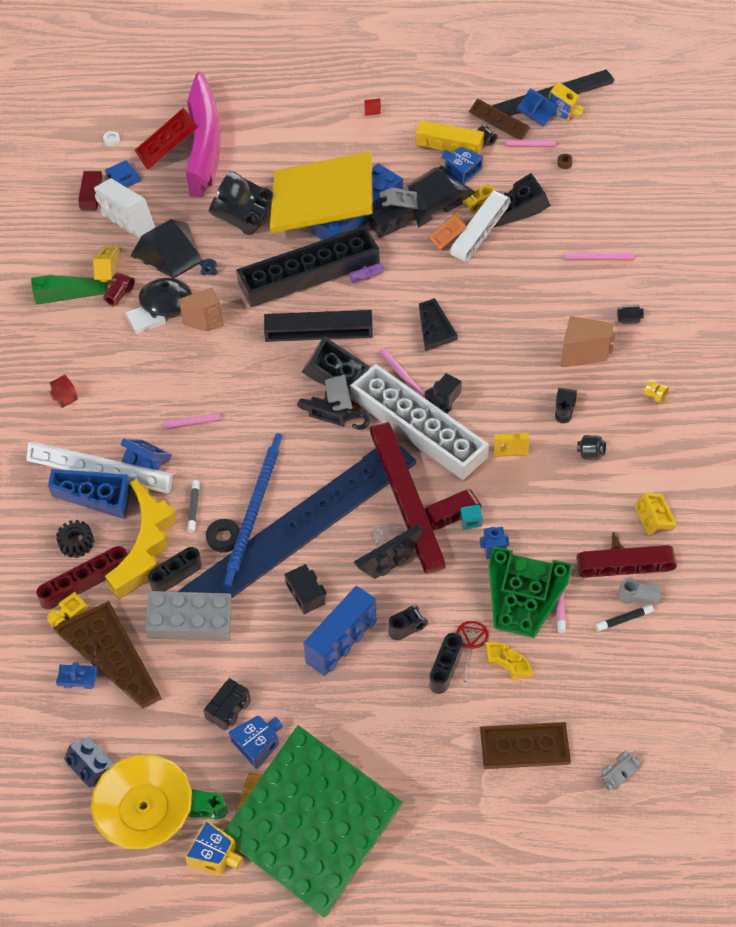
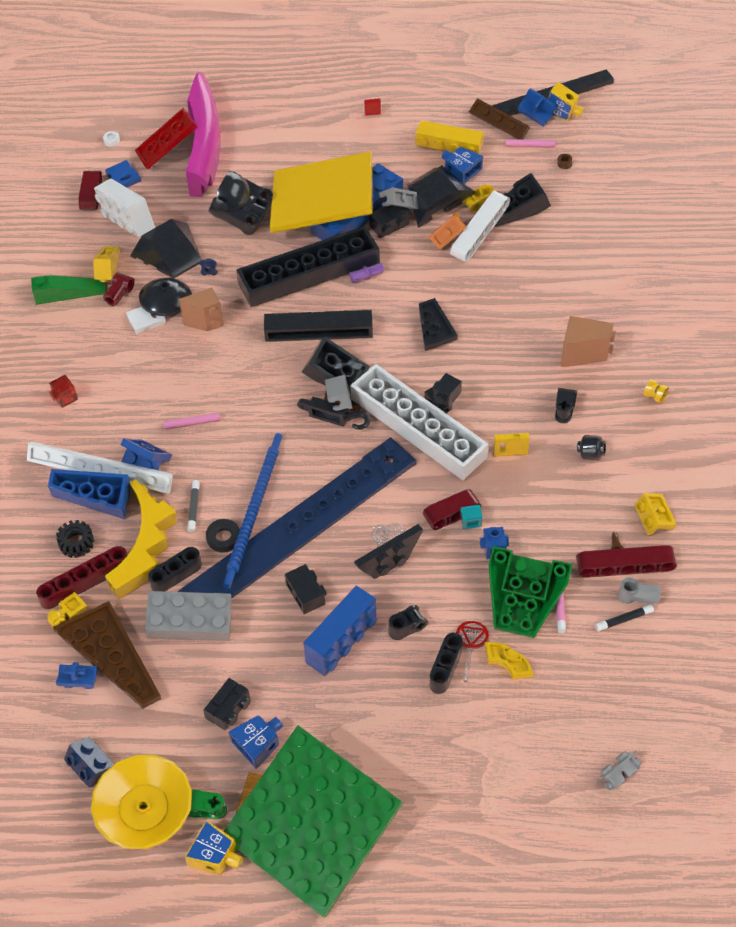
(401, 372): bright pink bar -> none
(407, 496): dark red beam -> none
(488, 135): black bush -> none
(525, 745): reddish brown tile -> none
(599, 255): bright pink piece -> none
(630, 314): black brick -> none

